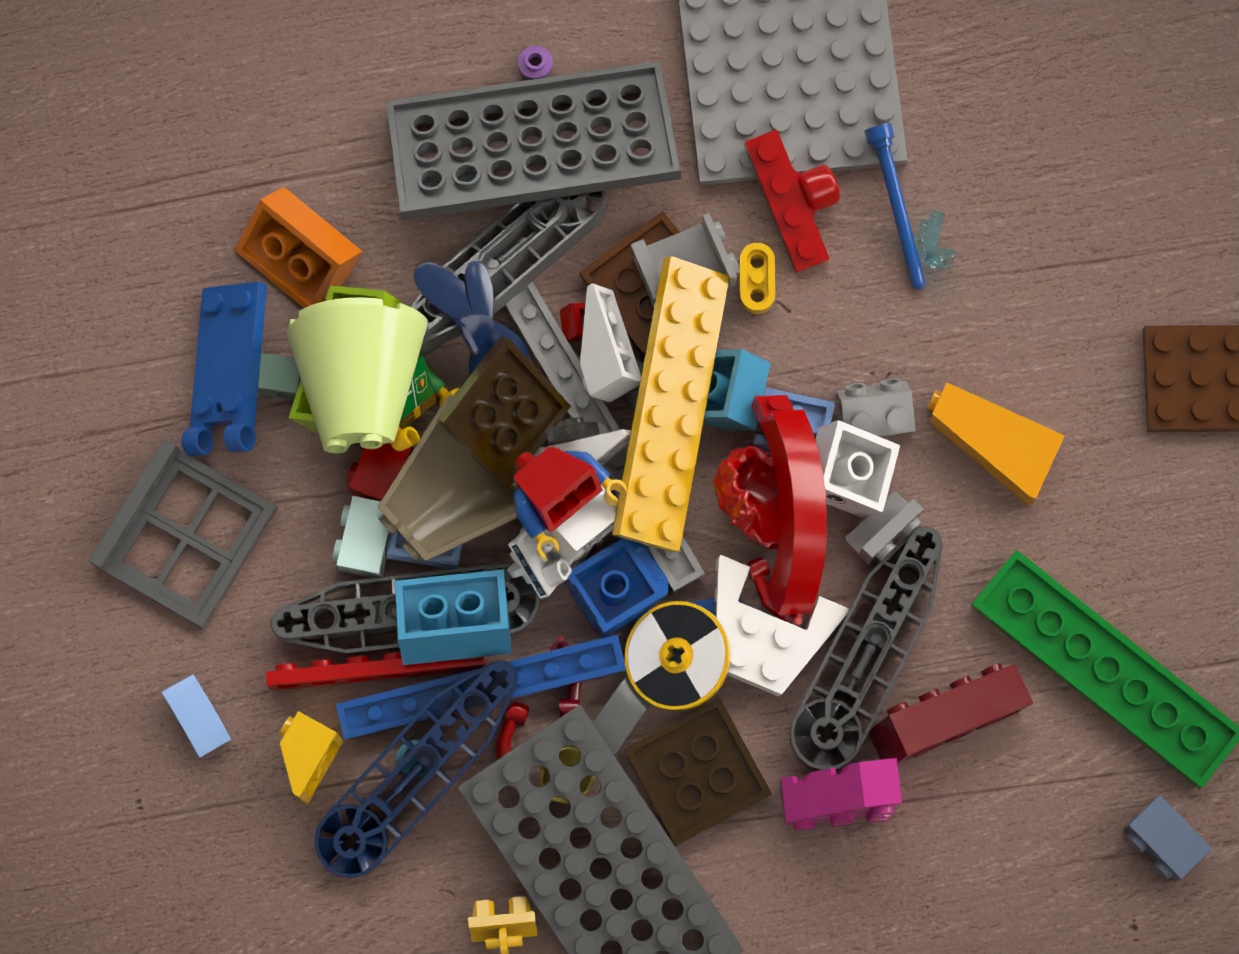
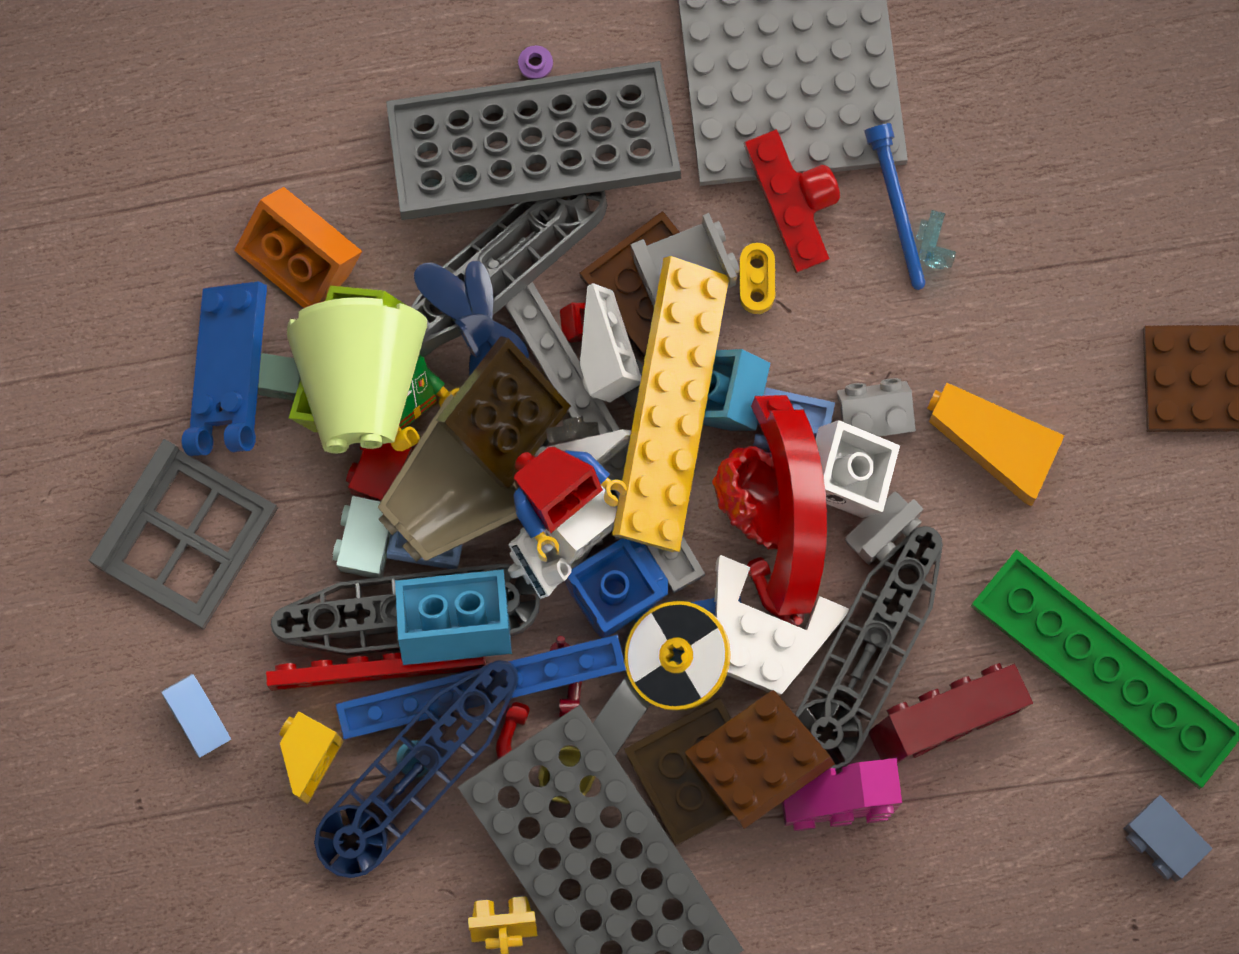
(759, 758): none -> reddish brown plate

